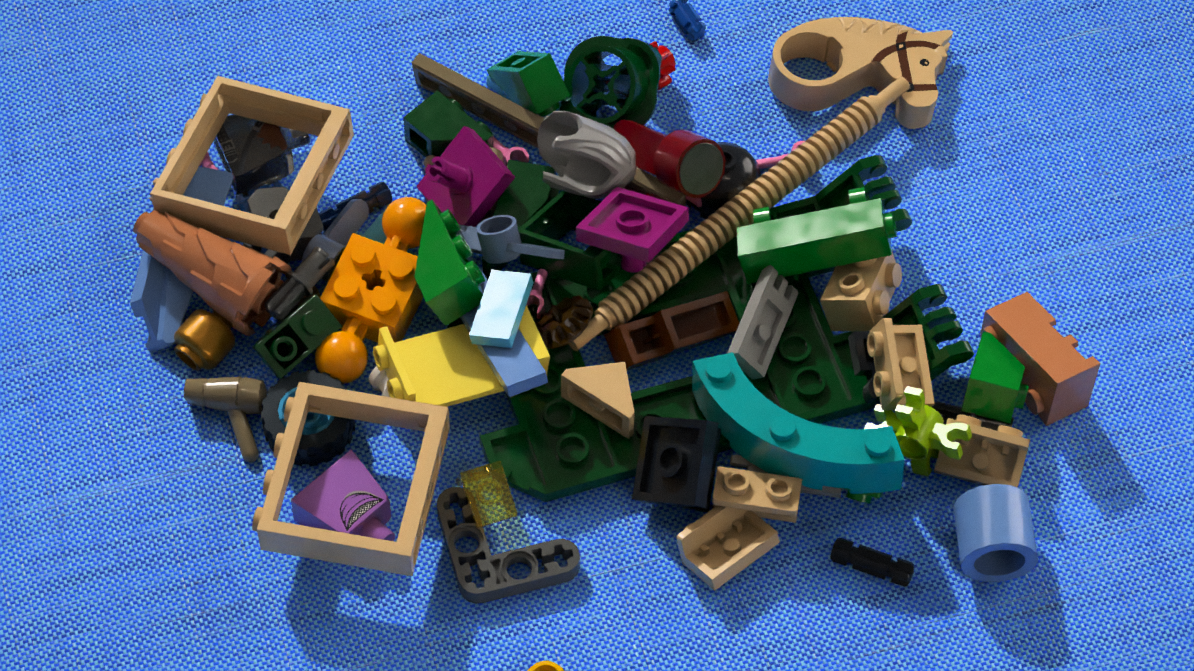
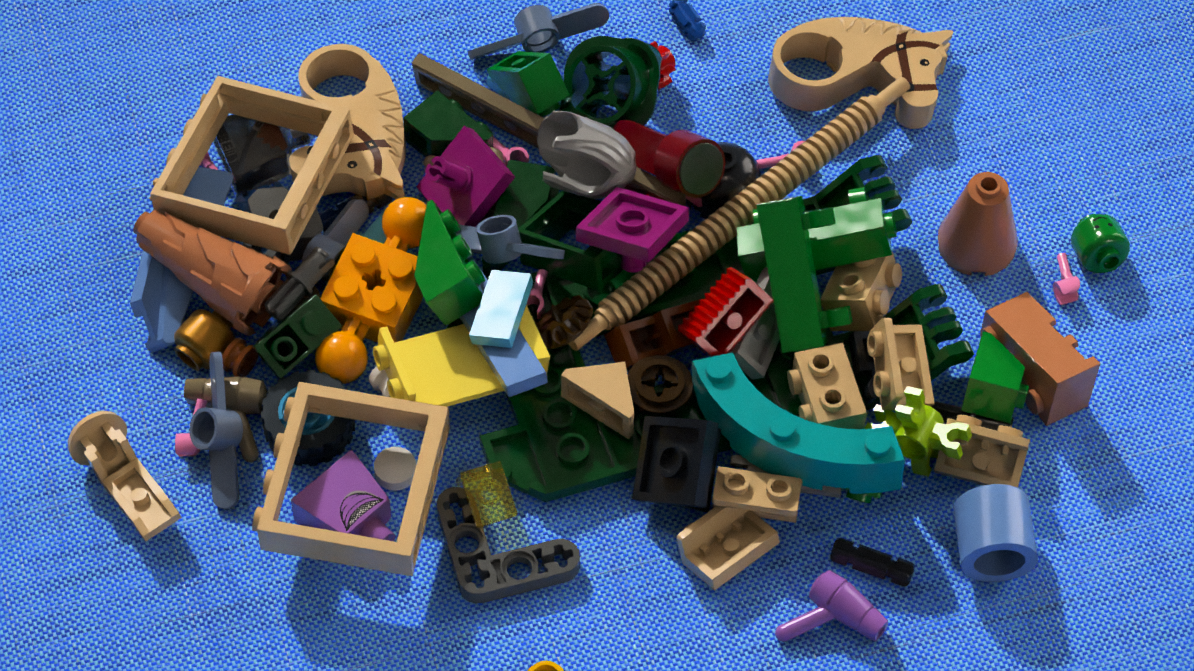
(103, 444): none -> tan piece
(183, 442): none -> bright pink hand
(220, 433): none -> sand blue piece
(239, 358): none -> dark orange bush
(378, 146): none -> tan animal
(394, 468): none -> white tile
(541, 31): none -> sand blue piece
(676, 380): none -> dark brown gear
(725, 313): none -> red brick
(793, 273): none -> green brick
(827, 388): none -> tan brick
(838, 601): none -> medium lavender piece
(980, 227): none -> nougat cone
(1066, 289): none -> bright pink hand
(1100, 241): none -> green head

